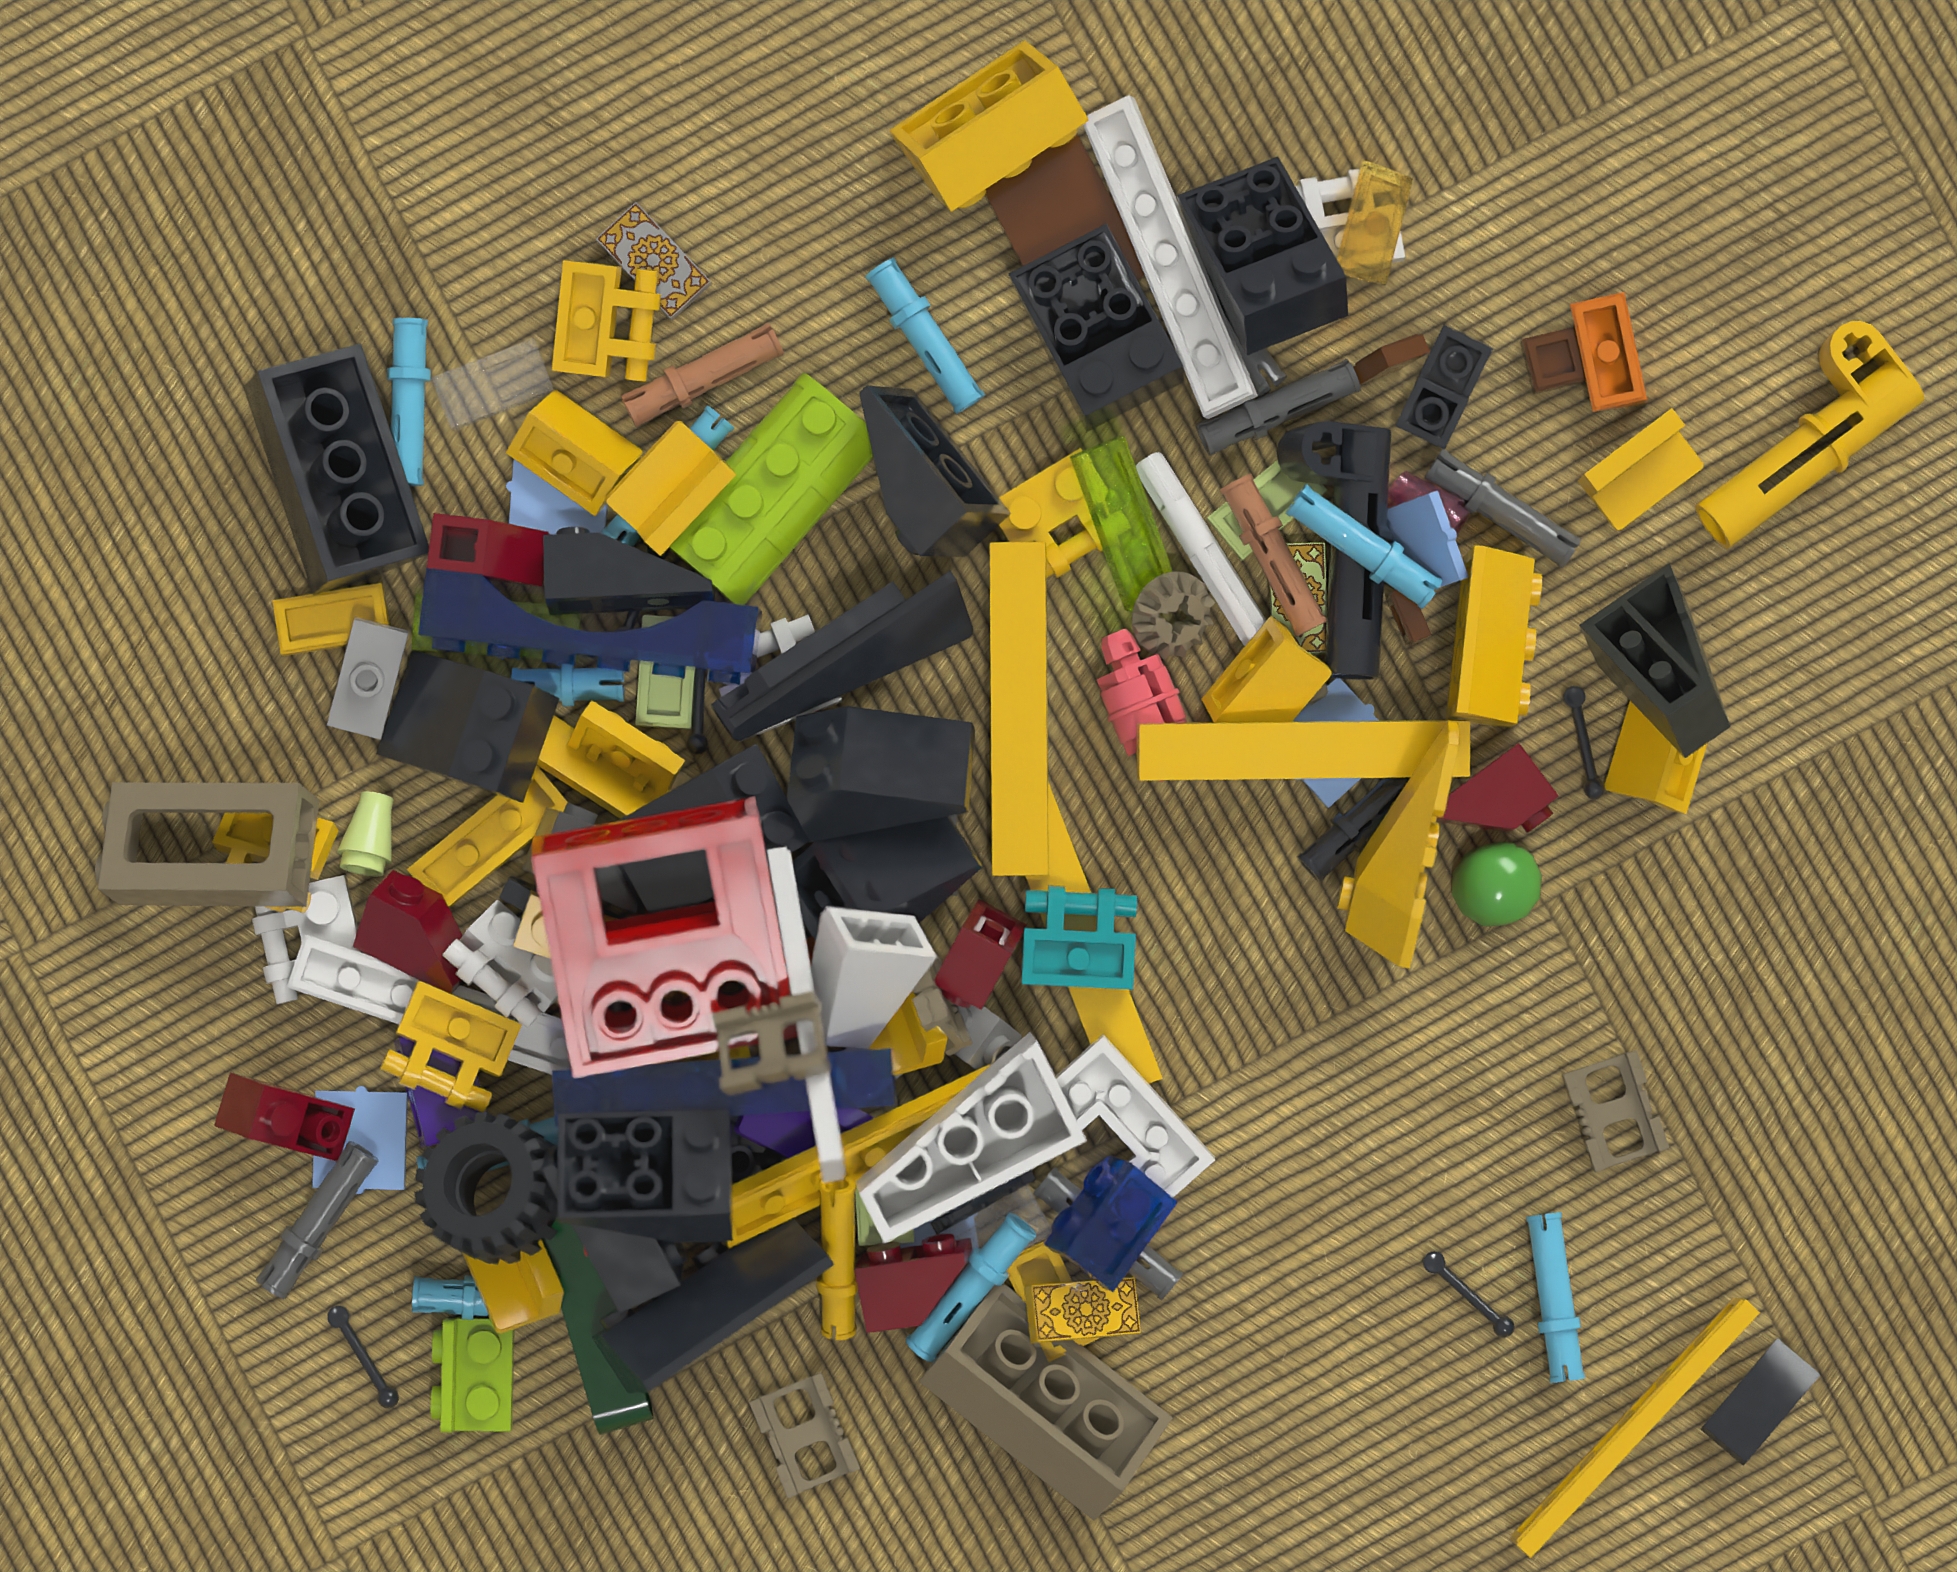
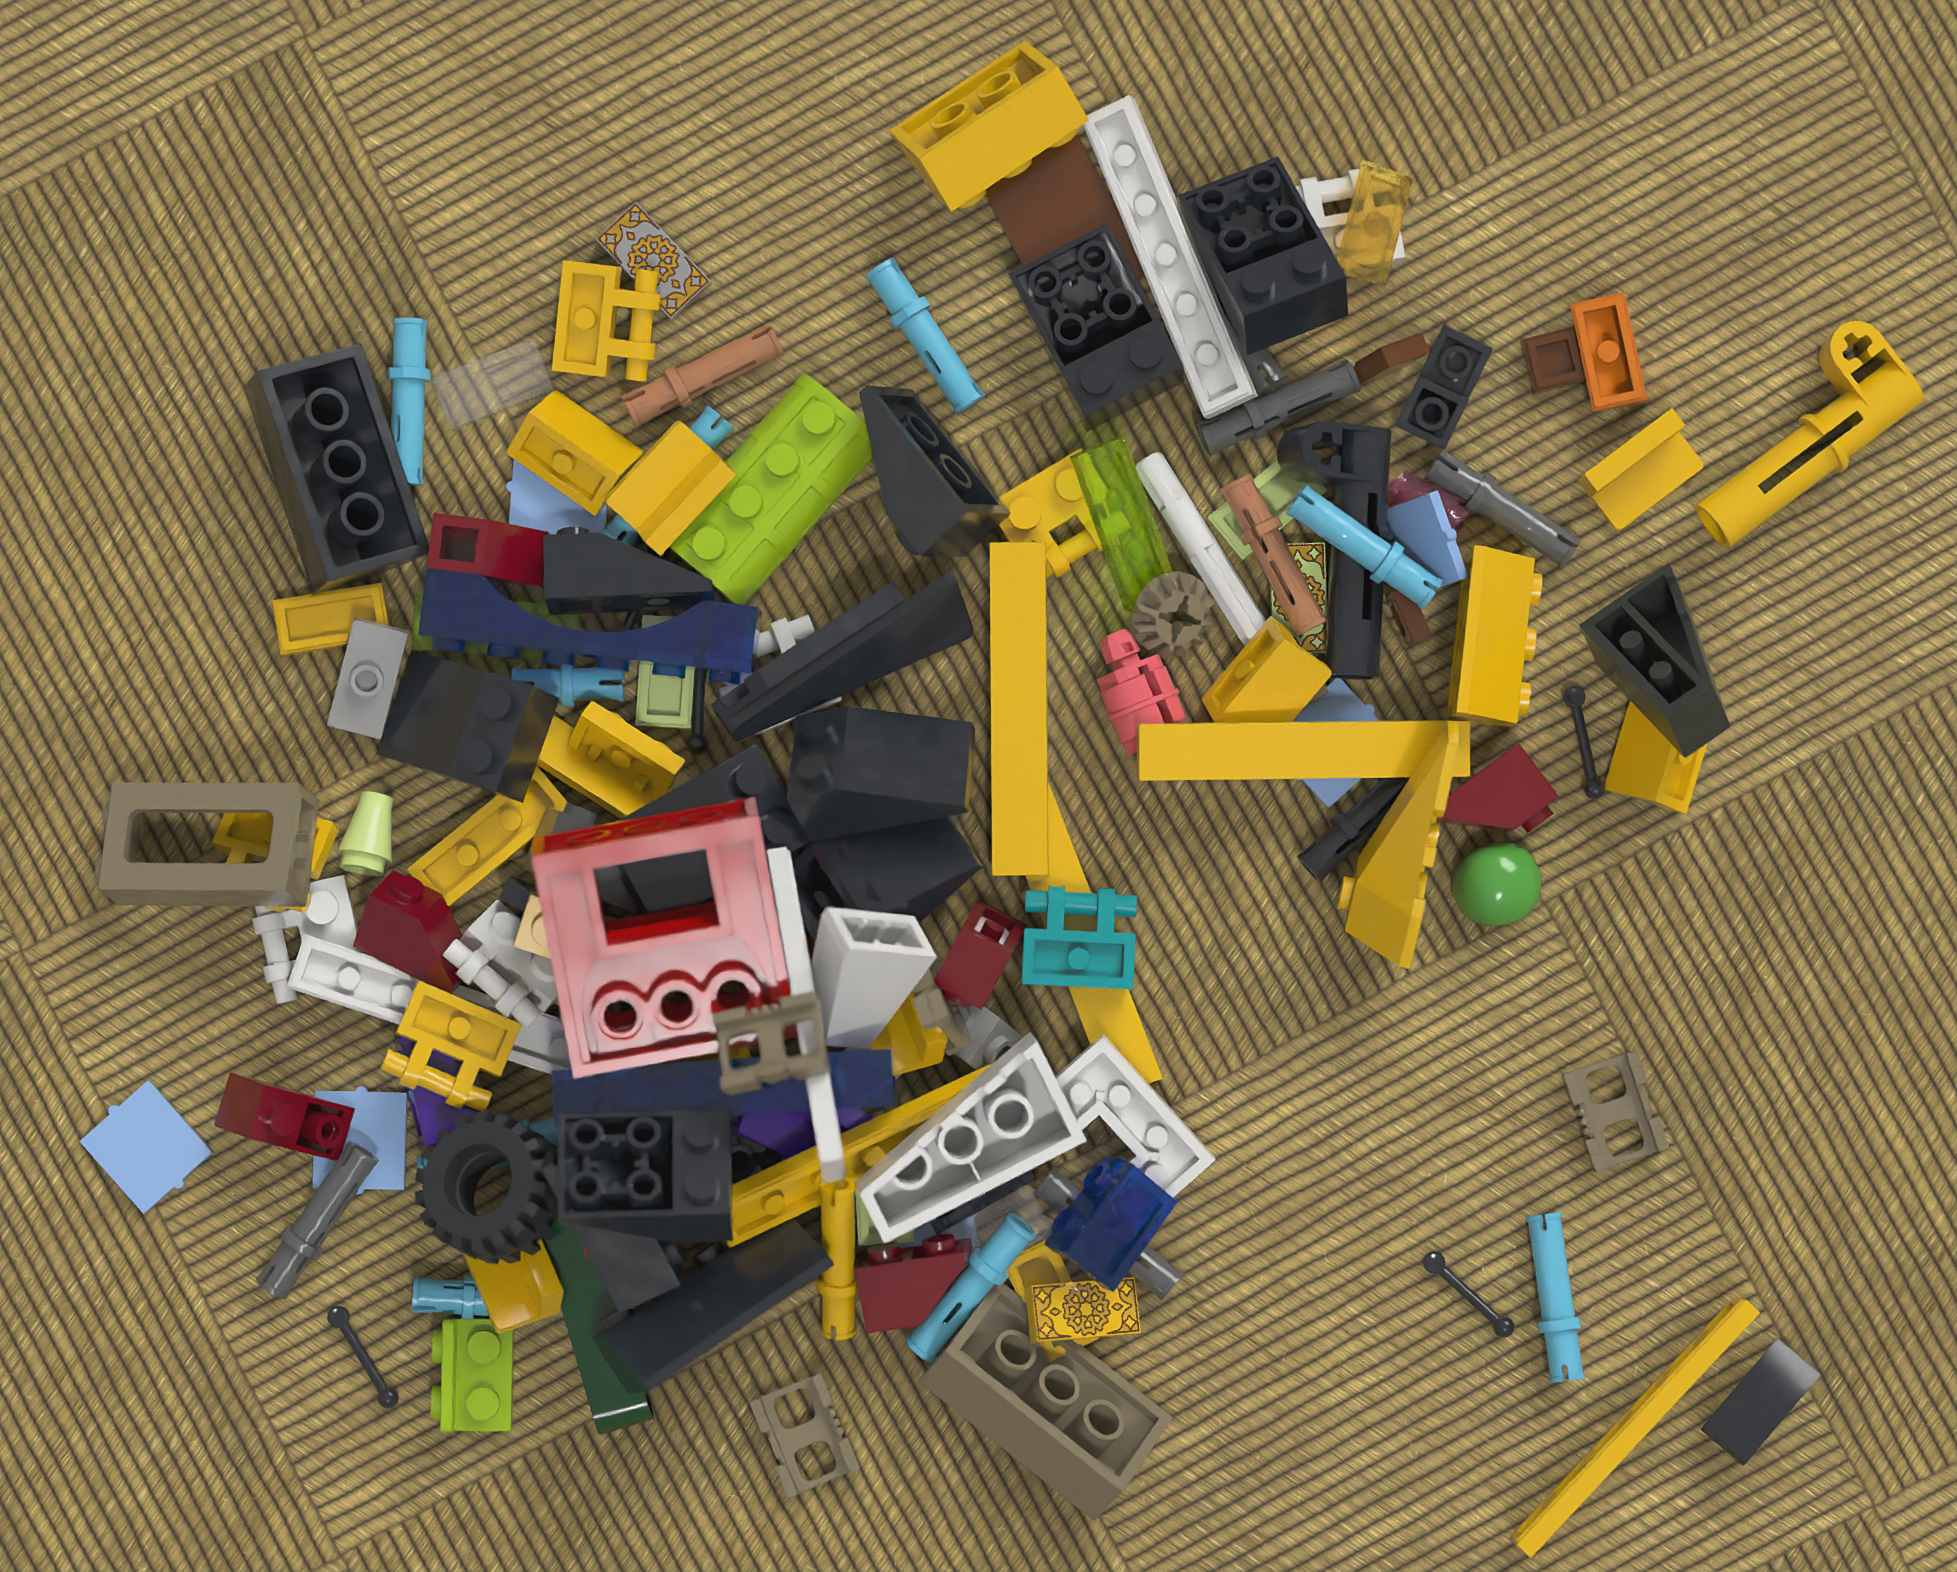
(146, 1146): none -> light blue piece

